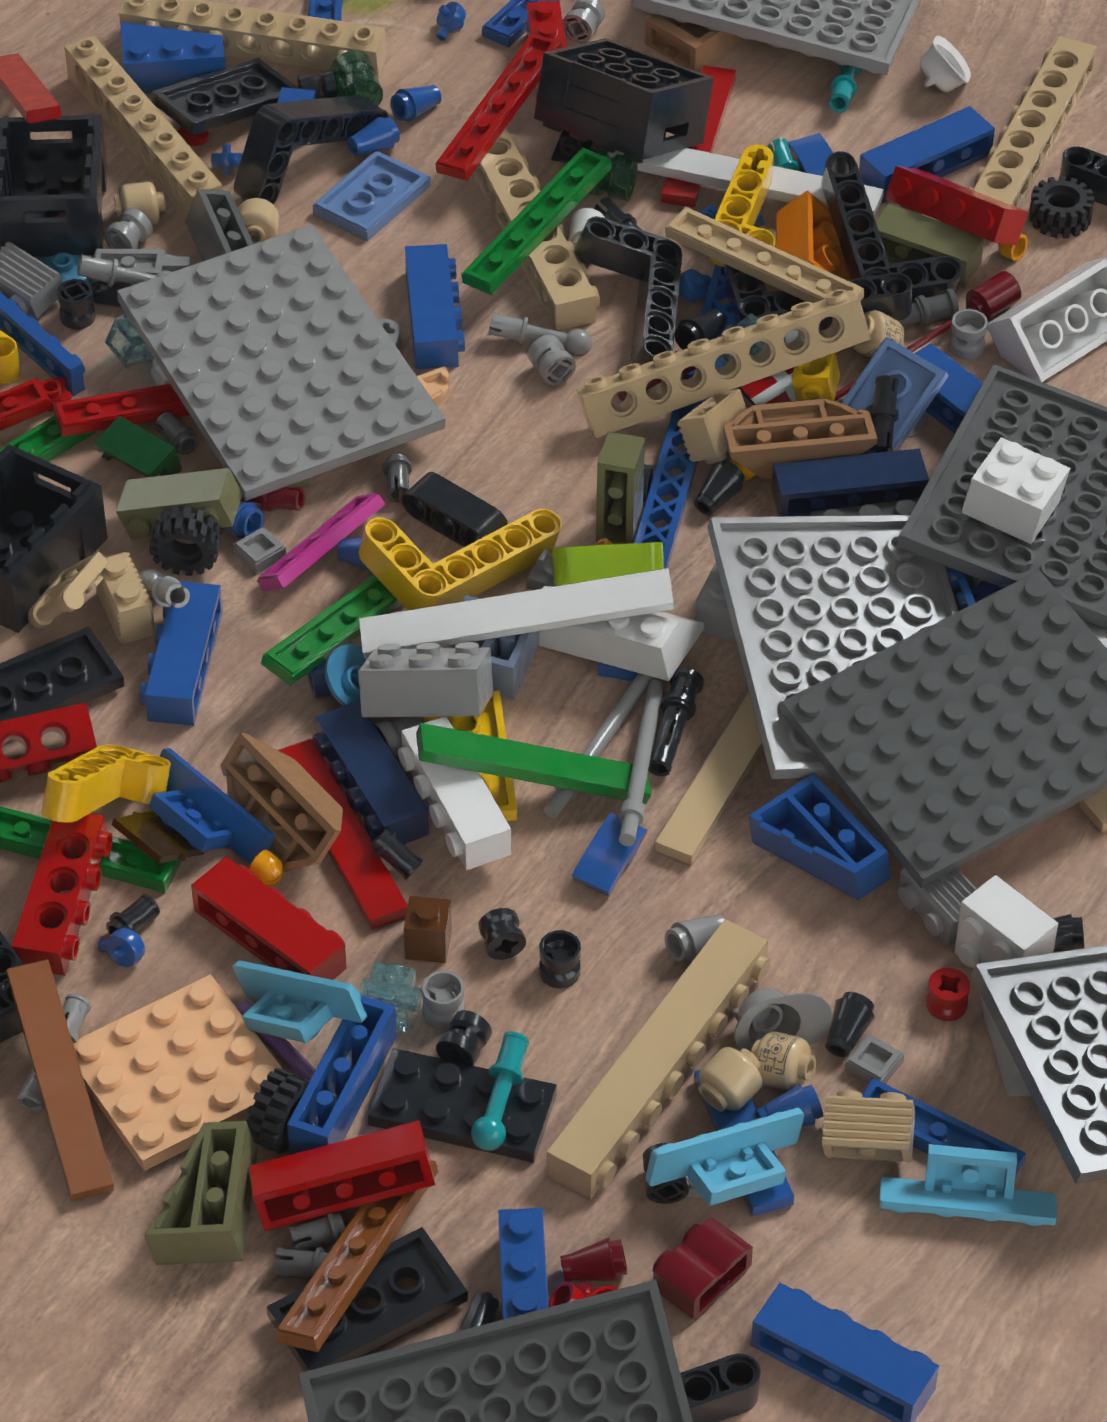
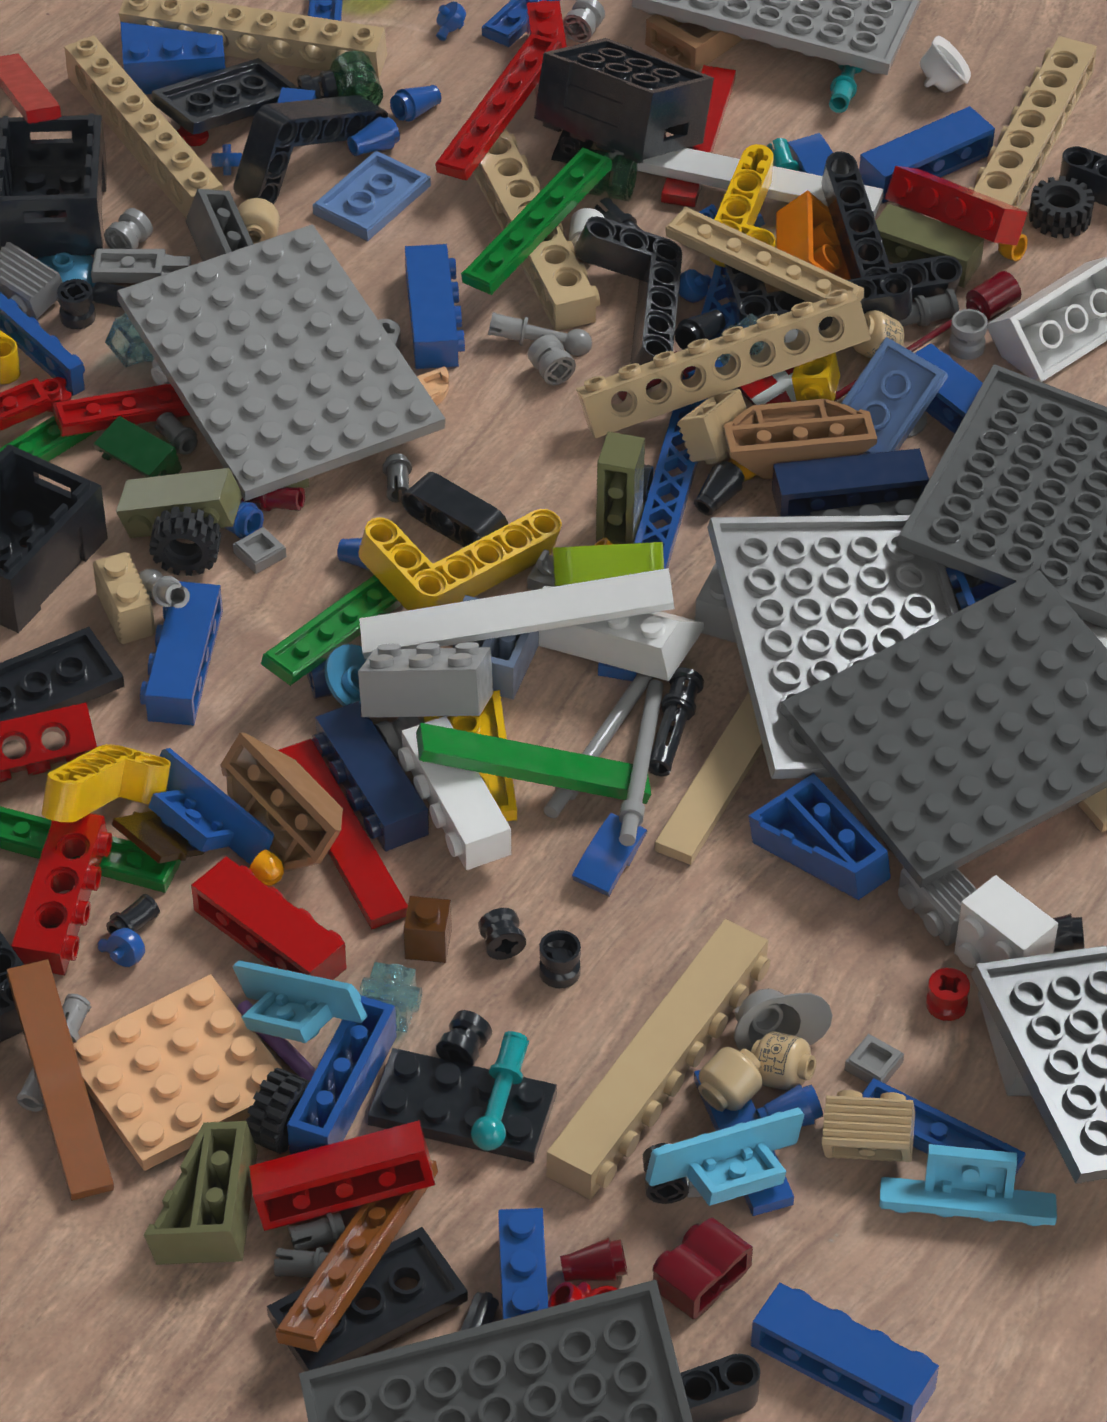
(68, 590): tan plate -> none
(109, 271): light grey pin -> none
(141, 197): tan head -> none
(320, 542): dark pink tile -> none
(395, 853): black pin -> none
(442, 998): light grey wheel -> none
(690, 936): light grey cone -> none
(849, 1021): black cone -> none
(884, 412): black pin -> none
(1015, 490): white brick -> none

